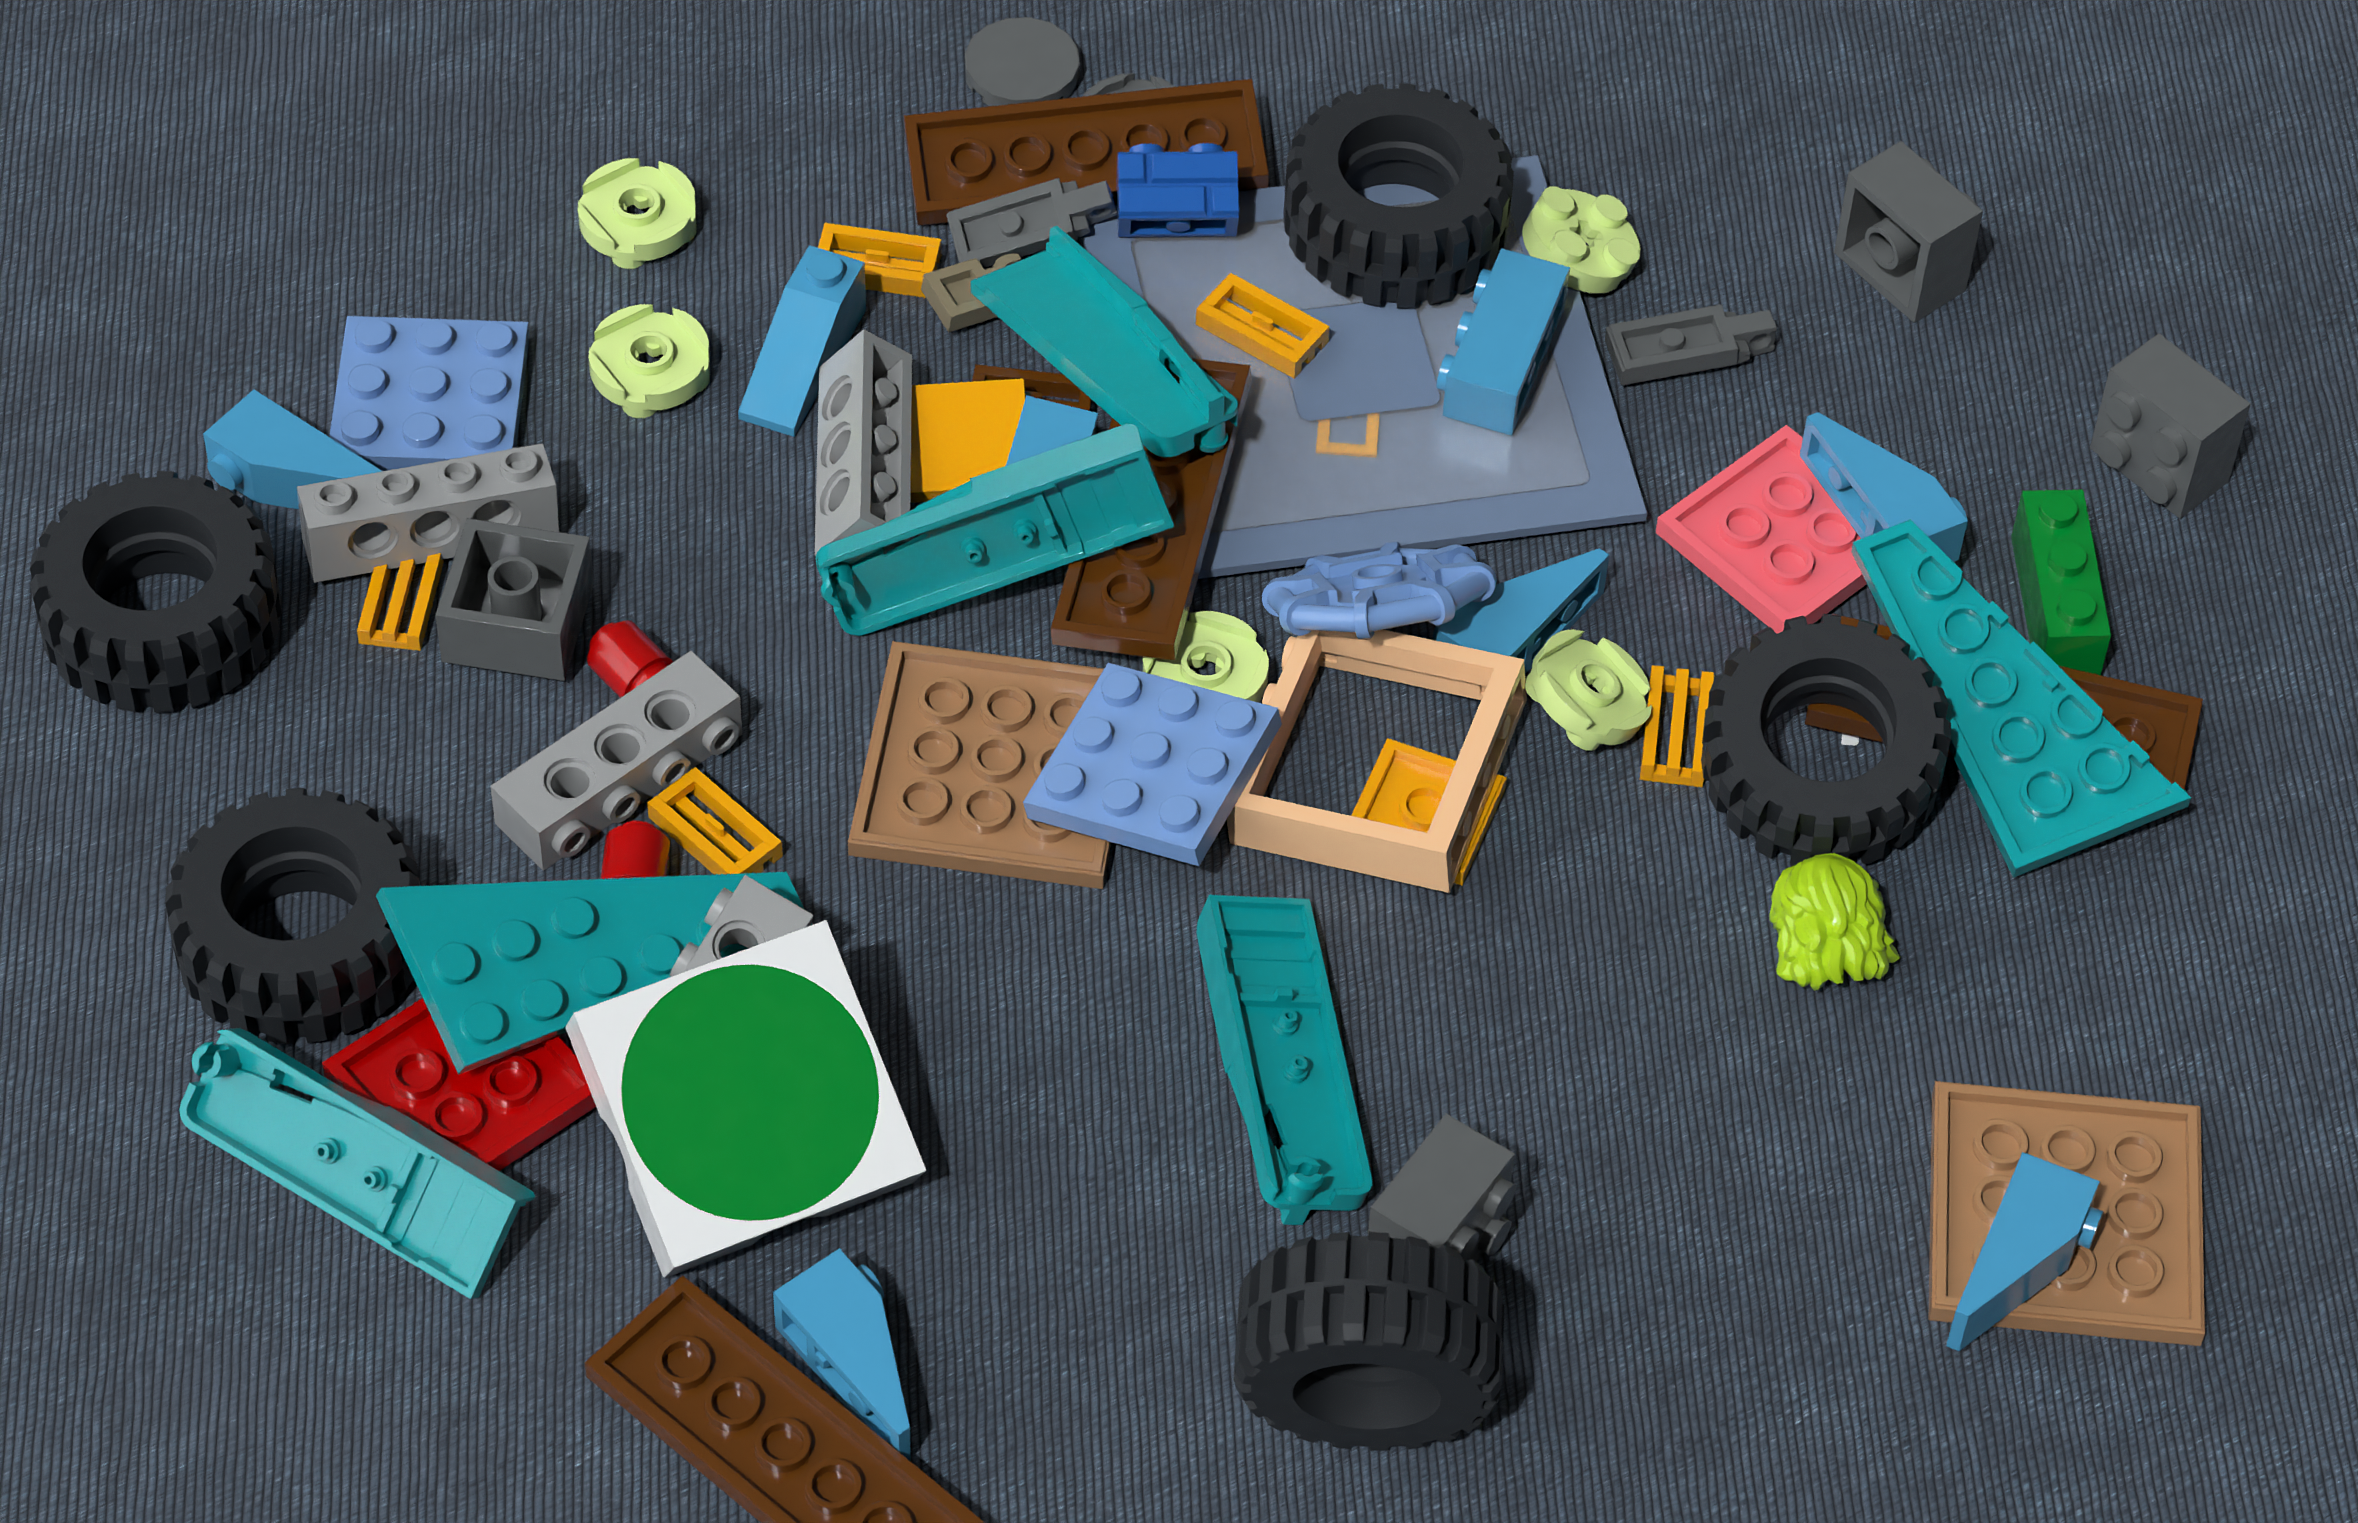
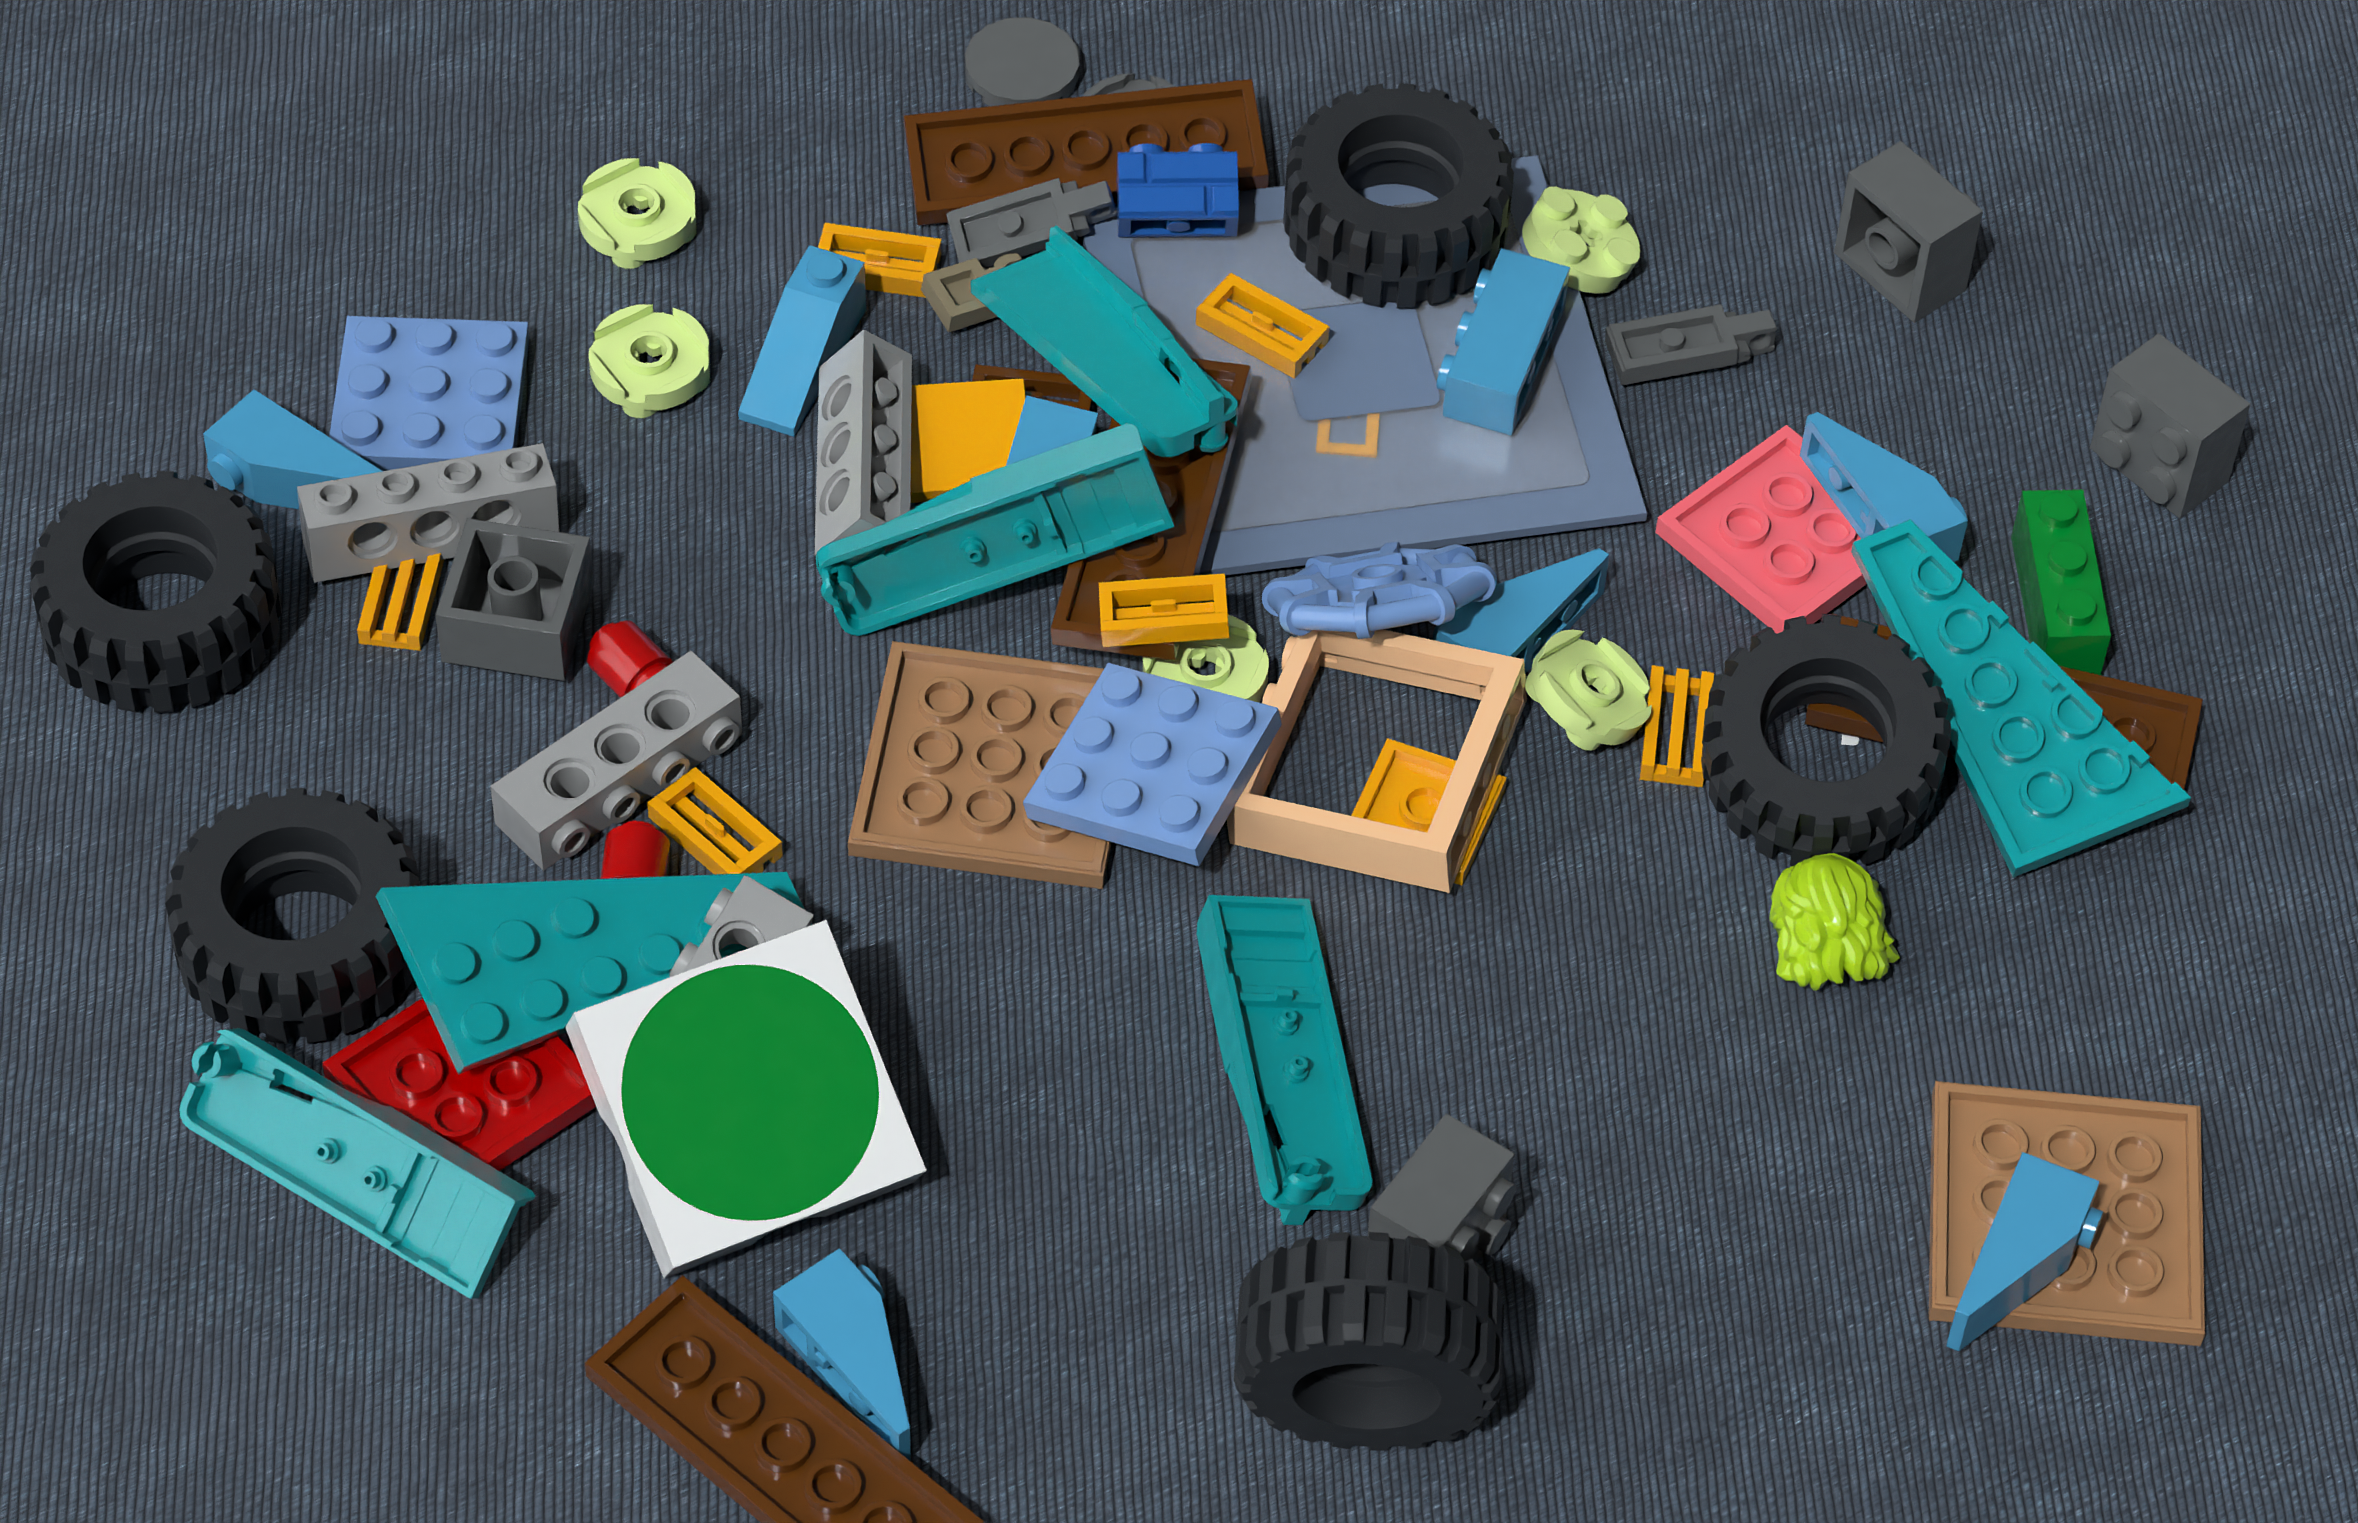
(1163, 619): none -> light orange tile

